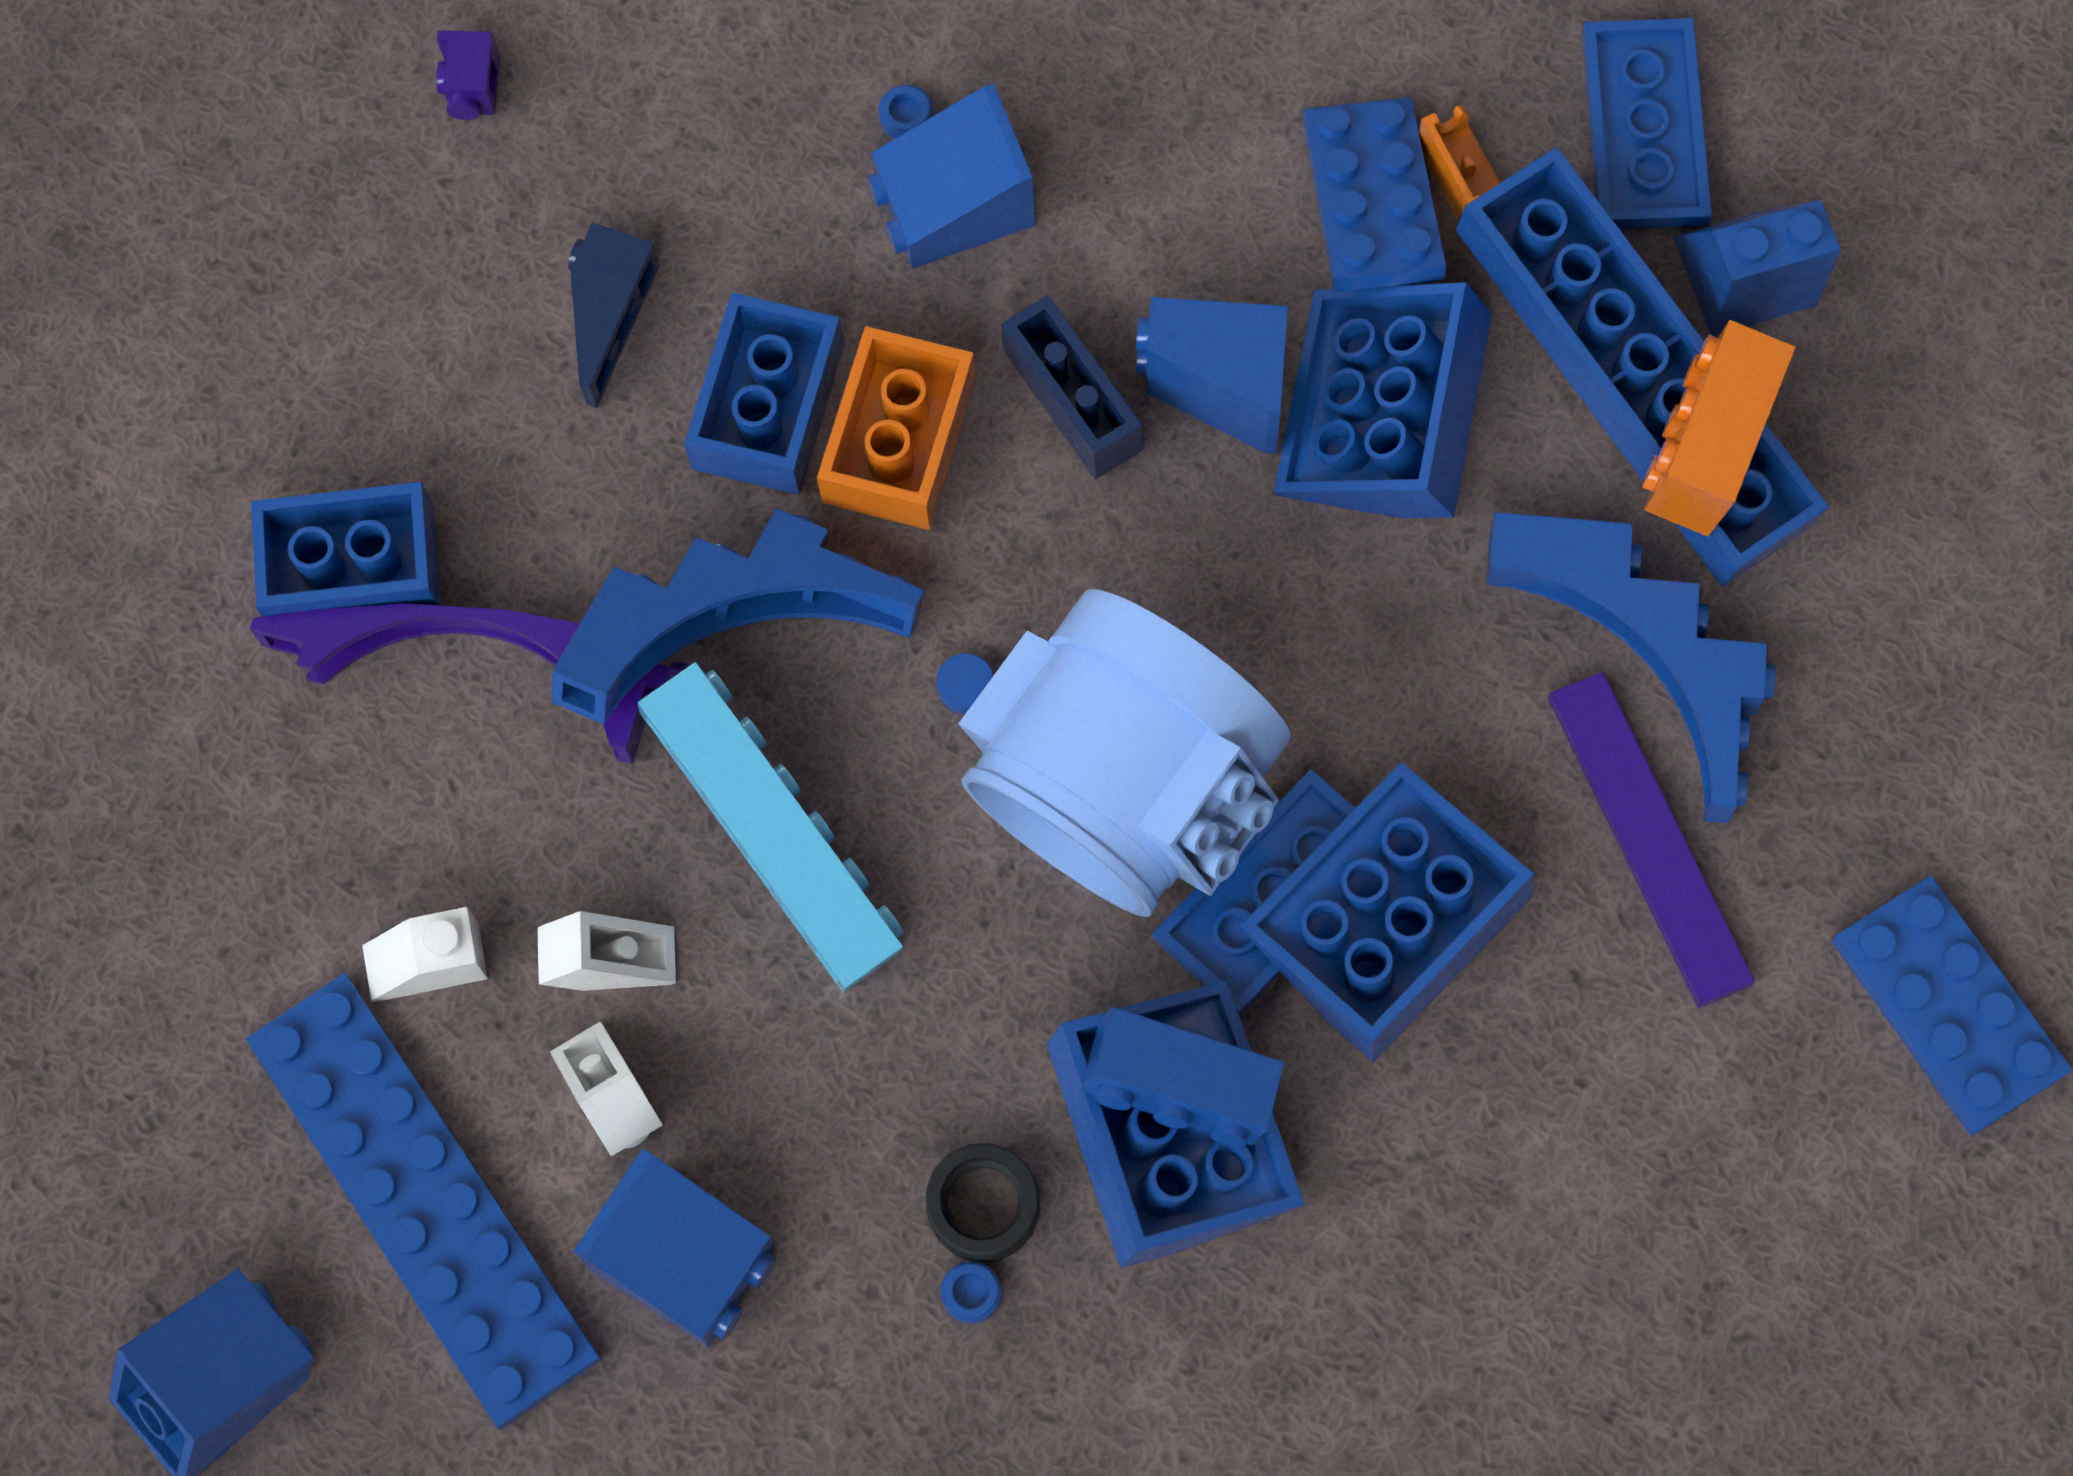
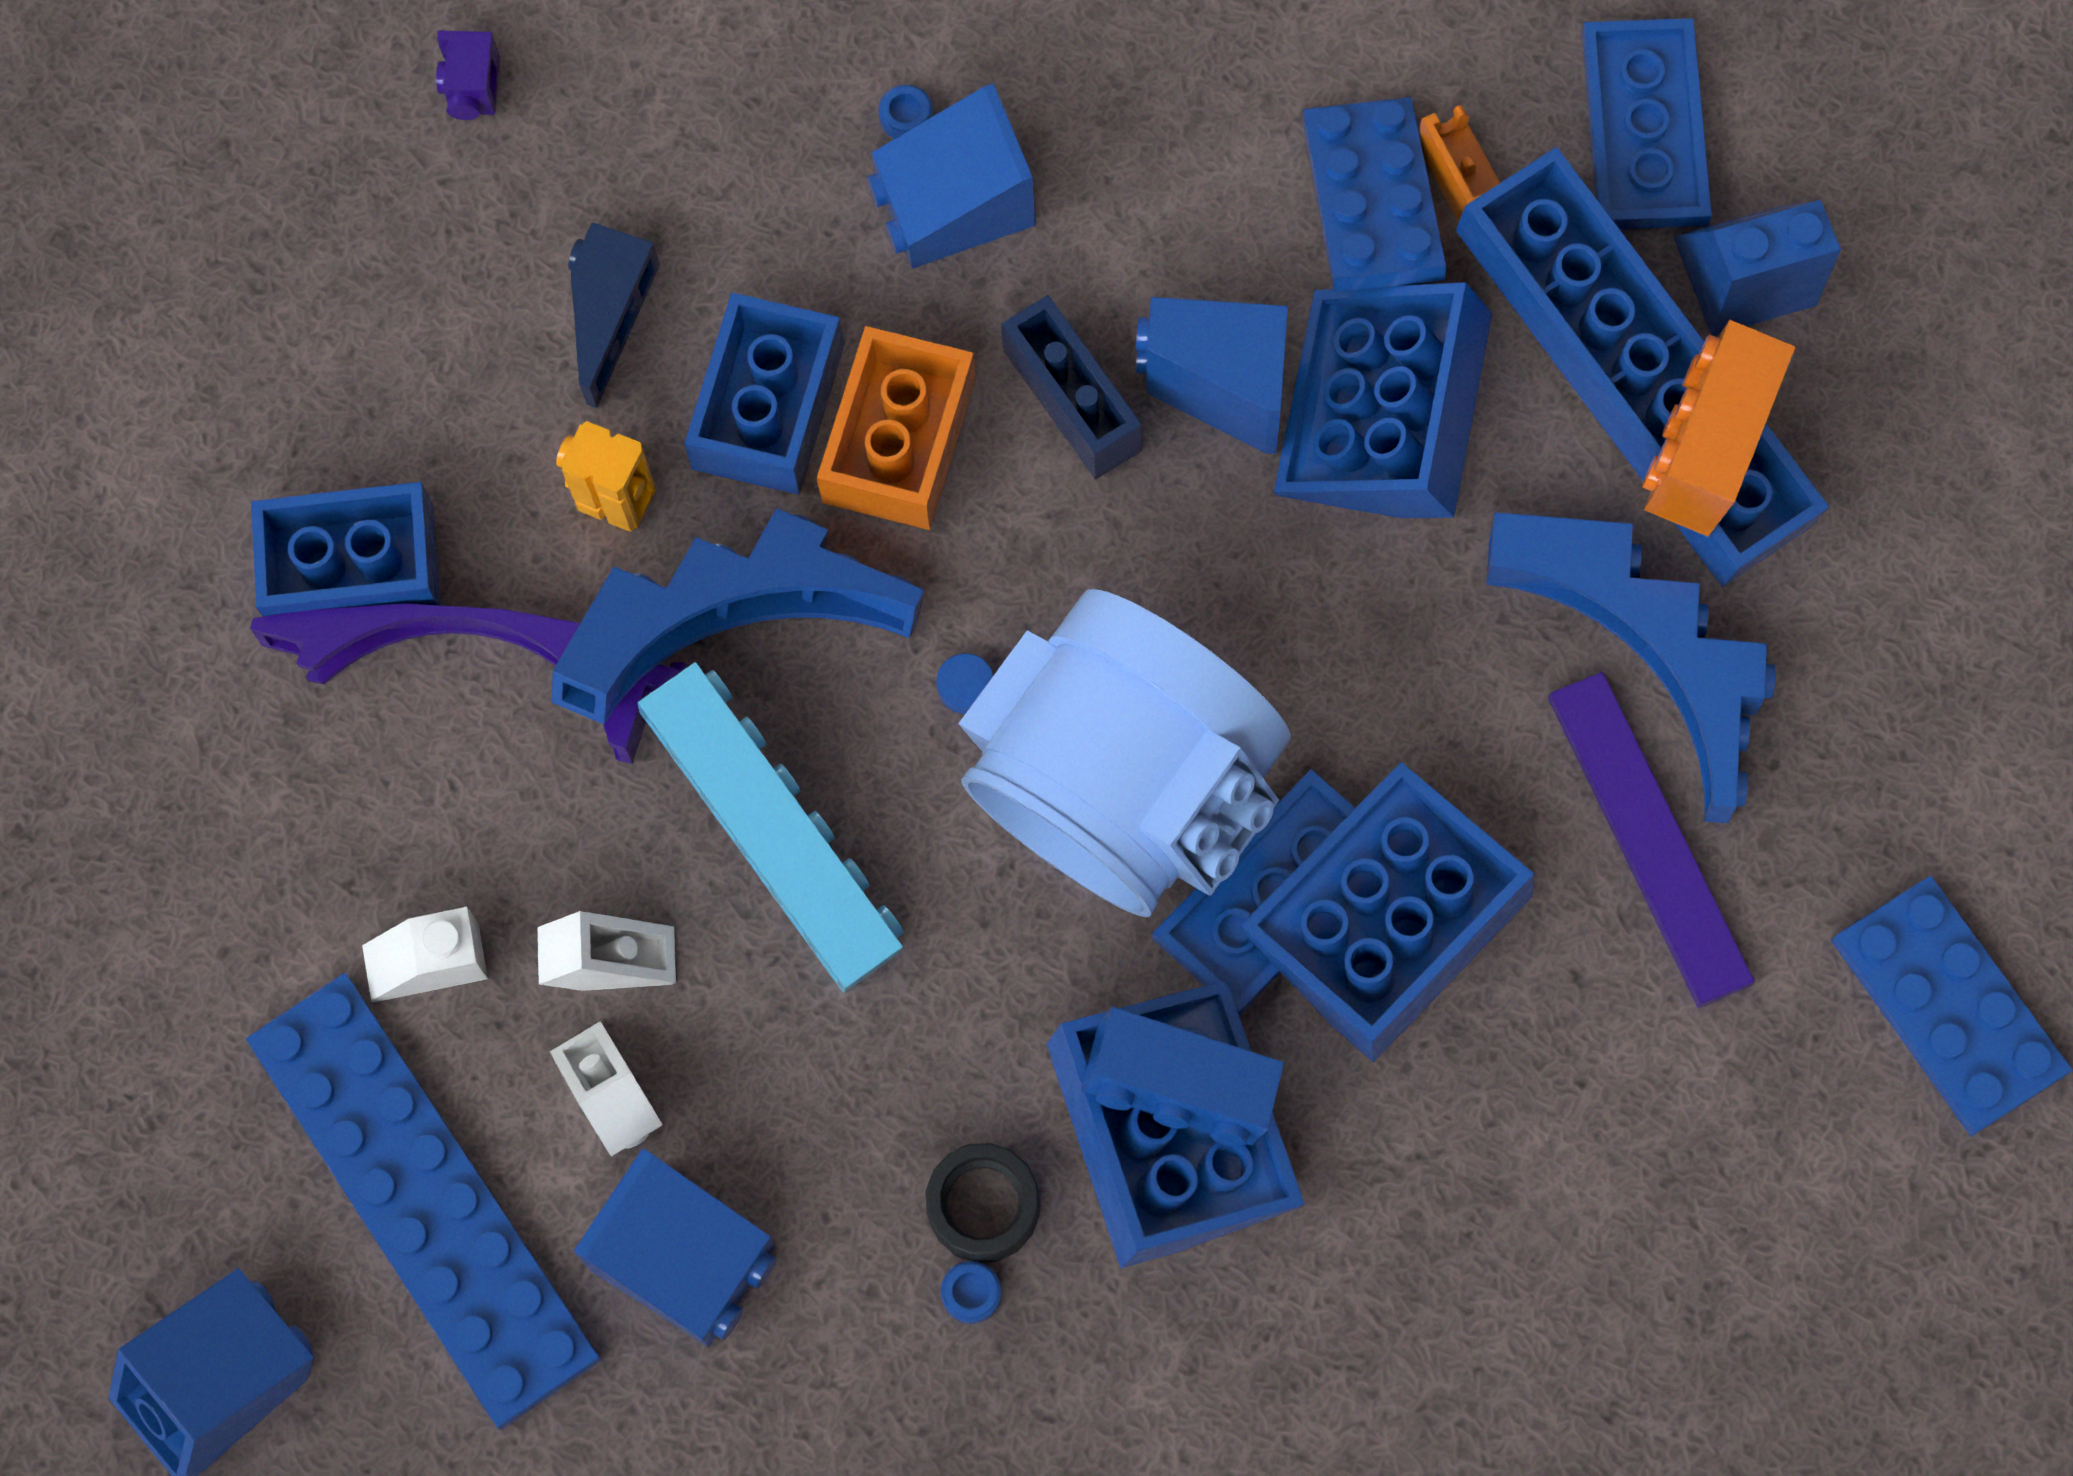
(607, 475): none -> light orange brick

